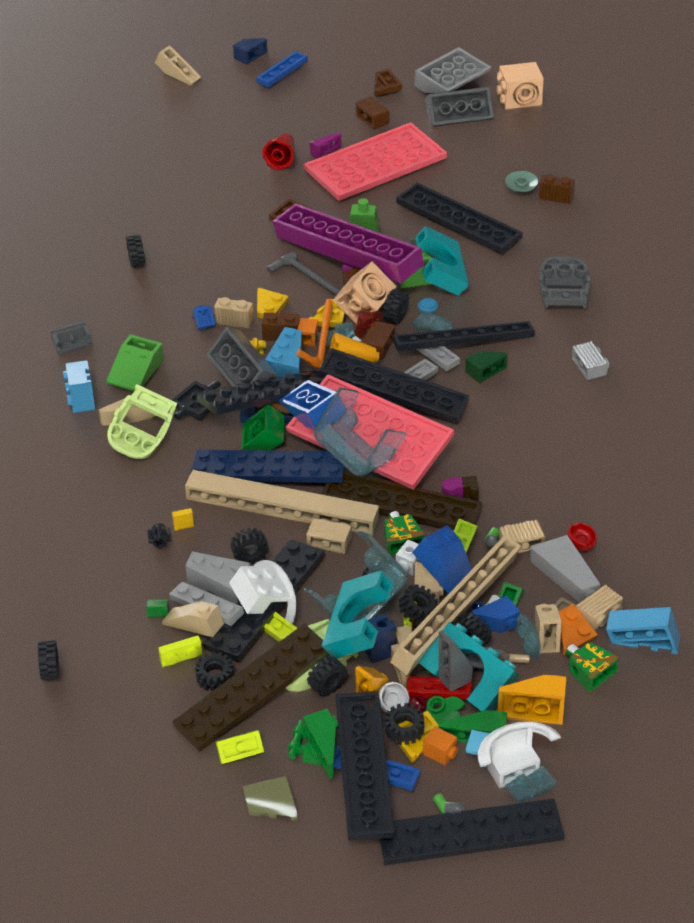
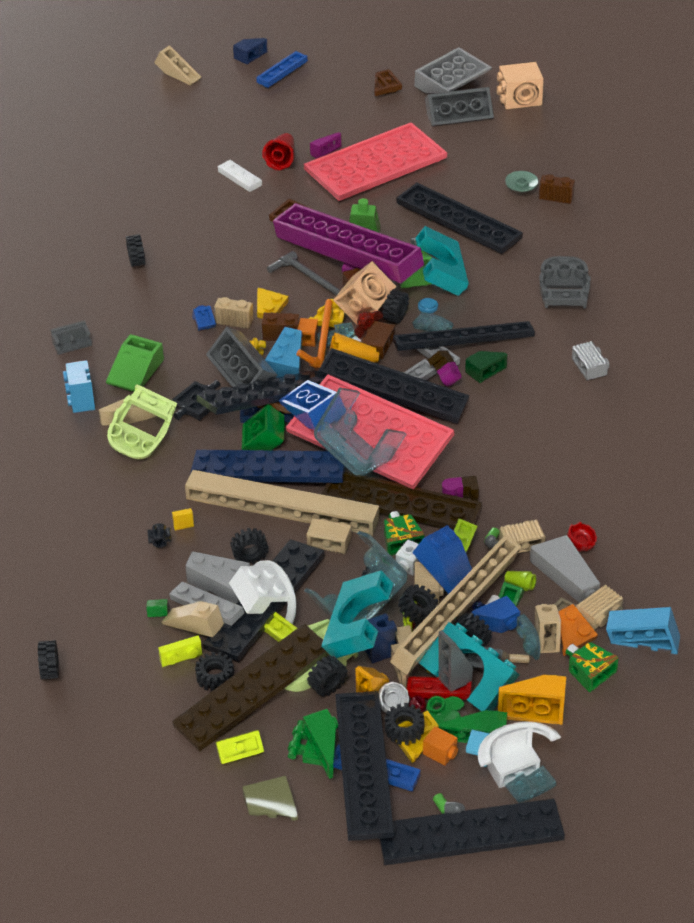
(240, 175): none -> white plate
(372, 113): reddish brown brick -> none
(445, 367): none -> leg
(522, 579): none -> lime cone

